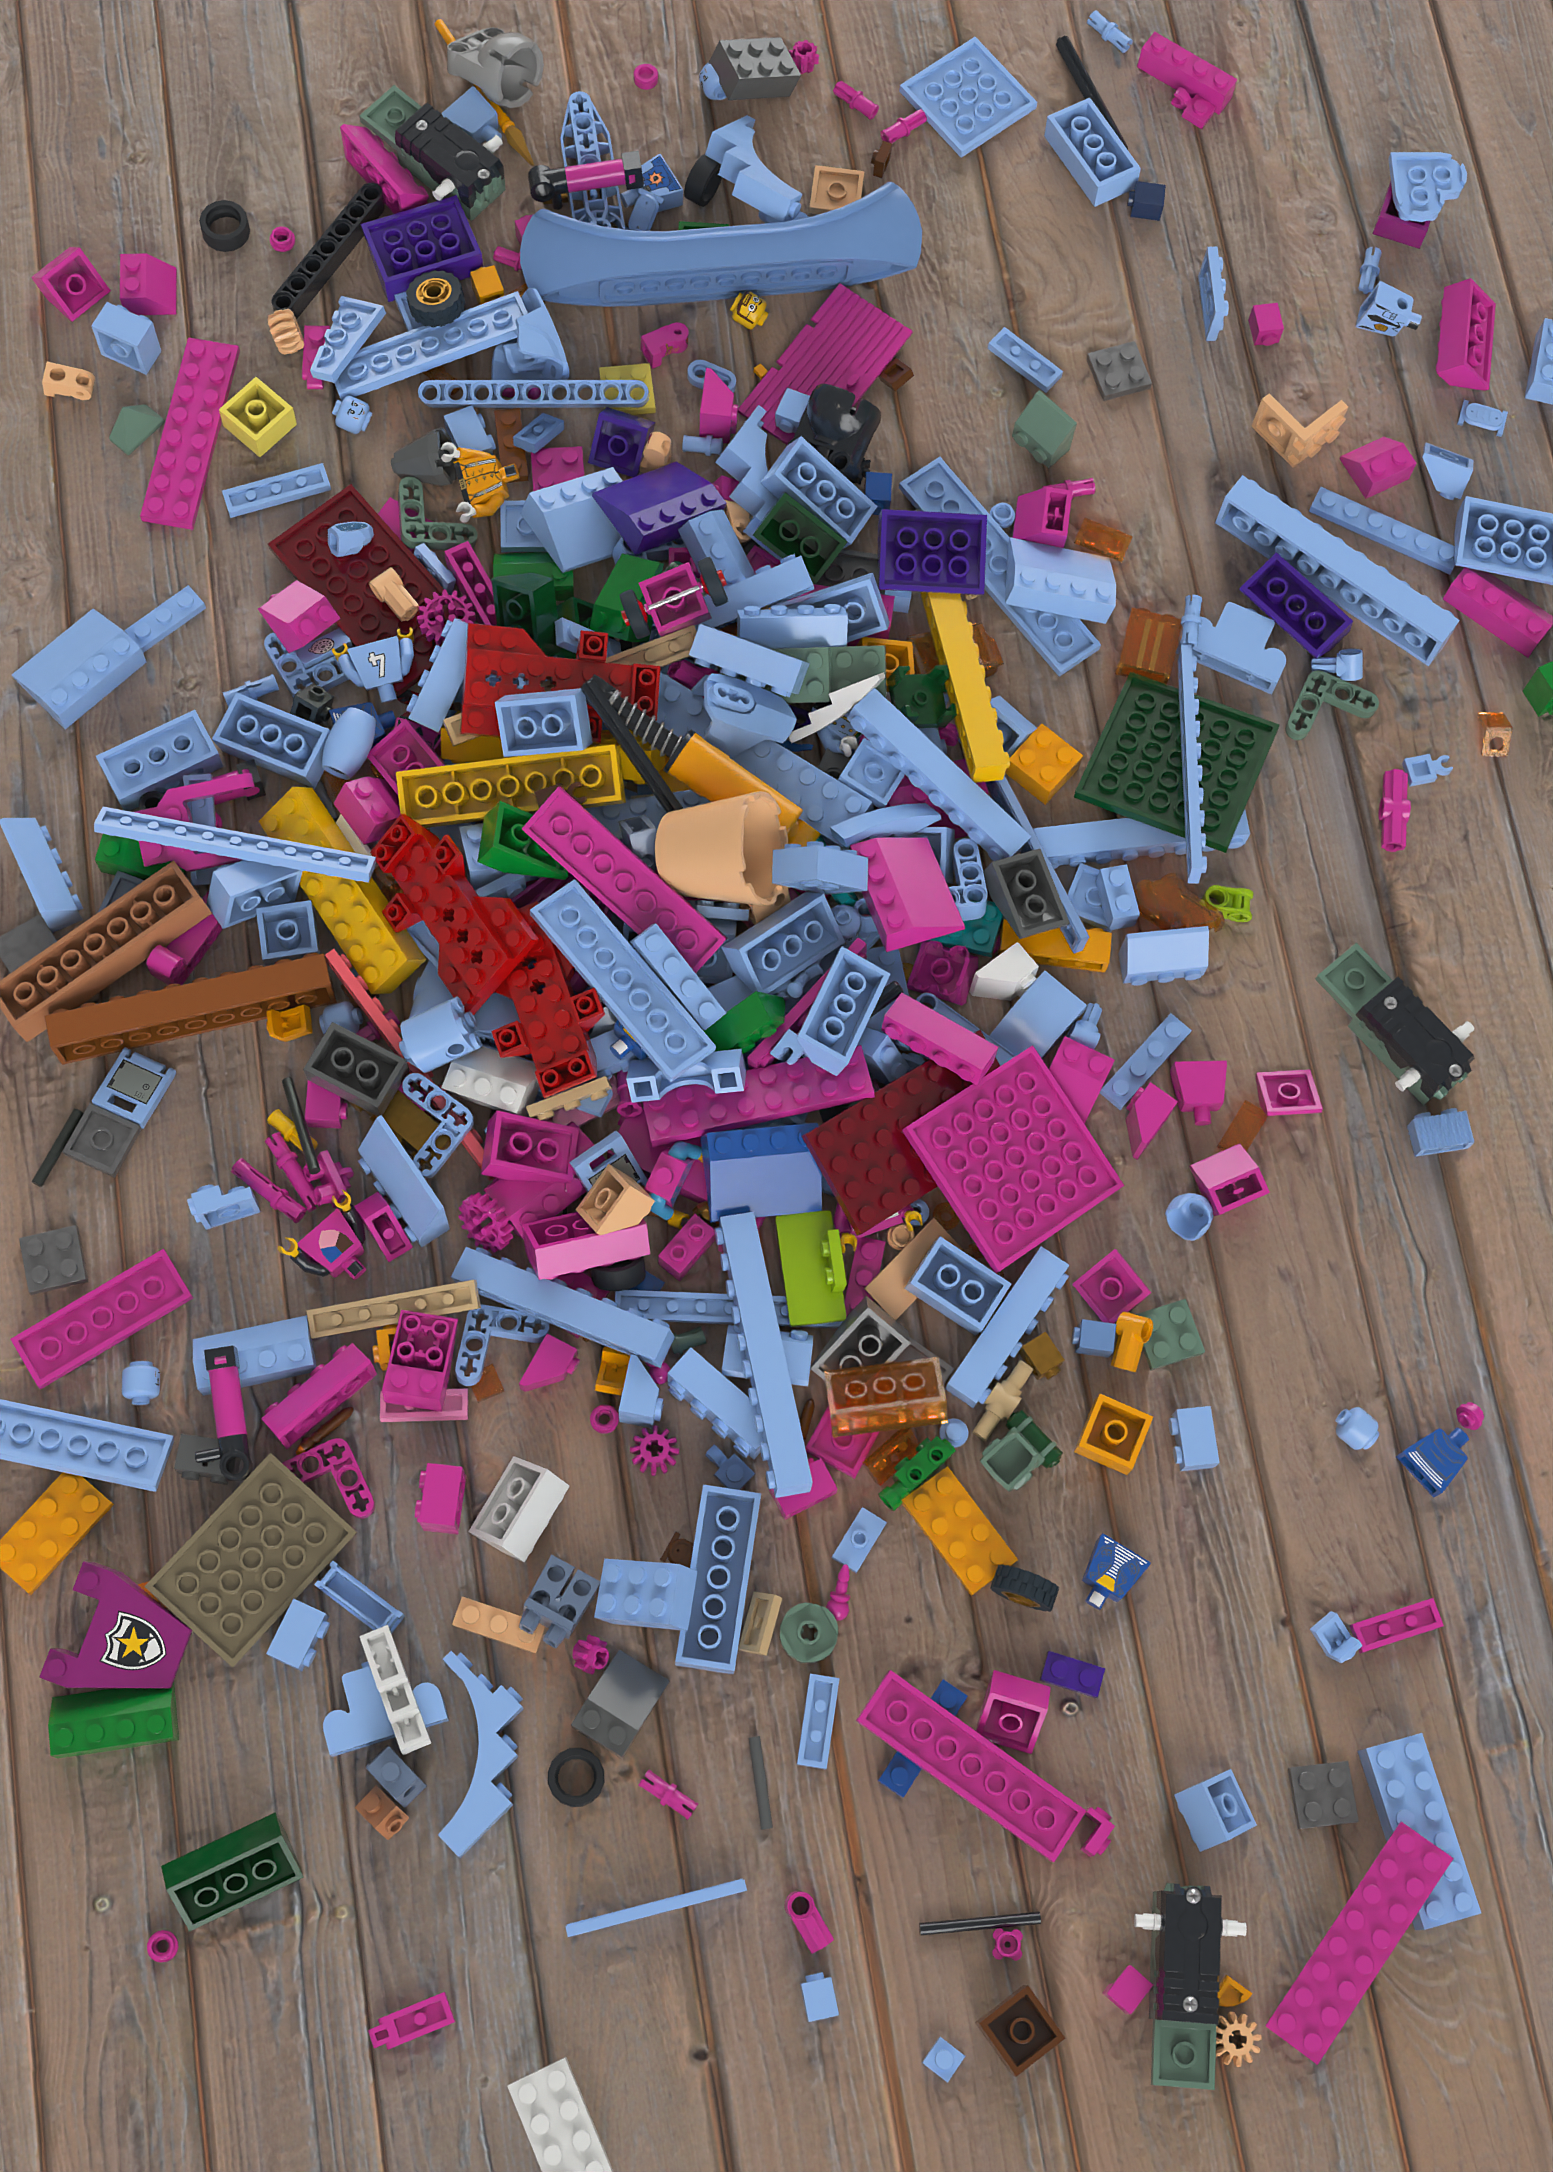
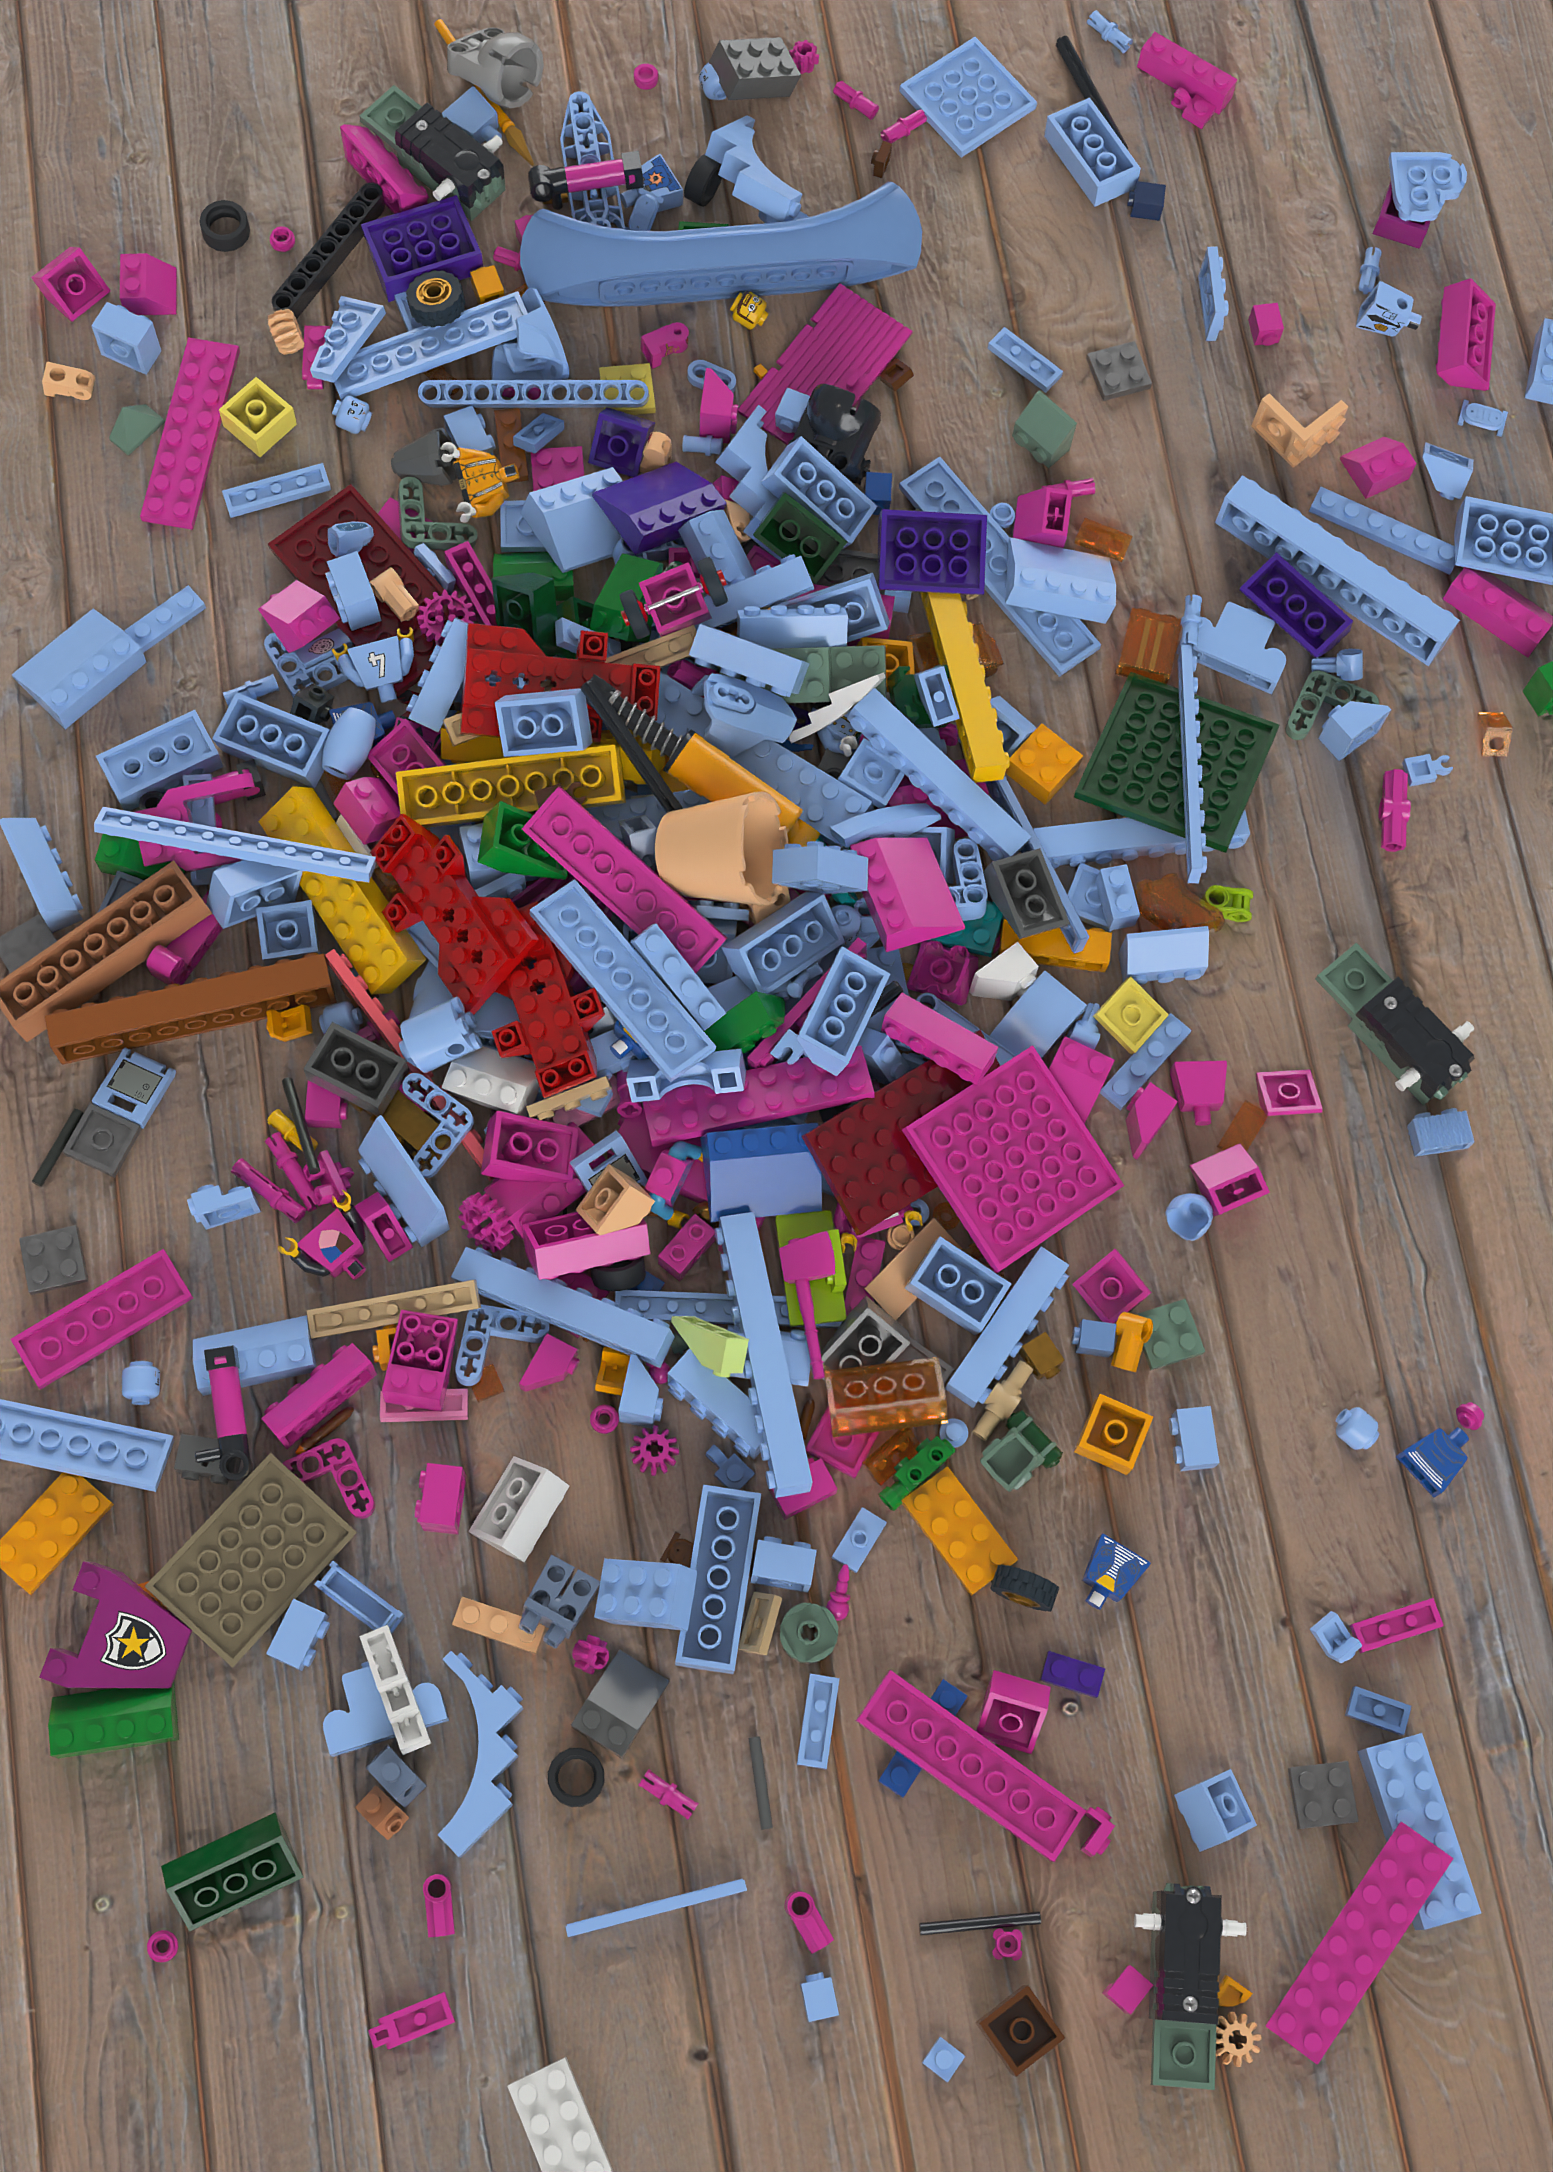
(352, 591): none -> light blue brick
(439, 1909): none -> dark pink piece
(713, 1345): none -> yellowish green slope
(783, 1564): none -> light blue brick
(802, 1262): none -> dark pink piece
(834, 188): light nougat plate -> none
(936, 695): none -> light blue slope
(1131, 1015): none -> light yellow plate
(1352, 726): none -> light blue slope
(1378, 1710): none -> medium blue plate

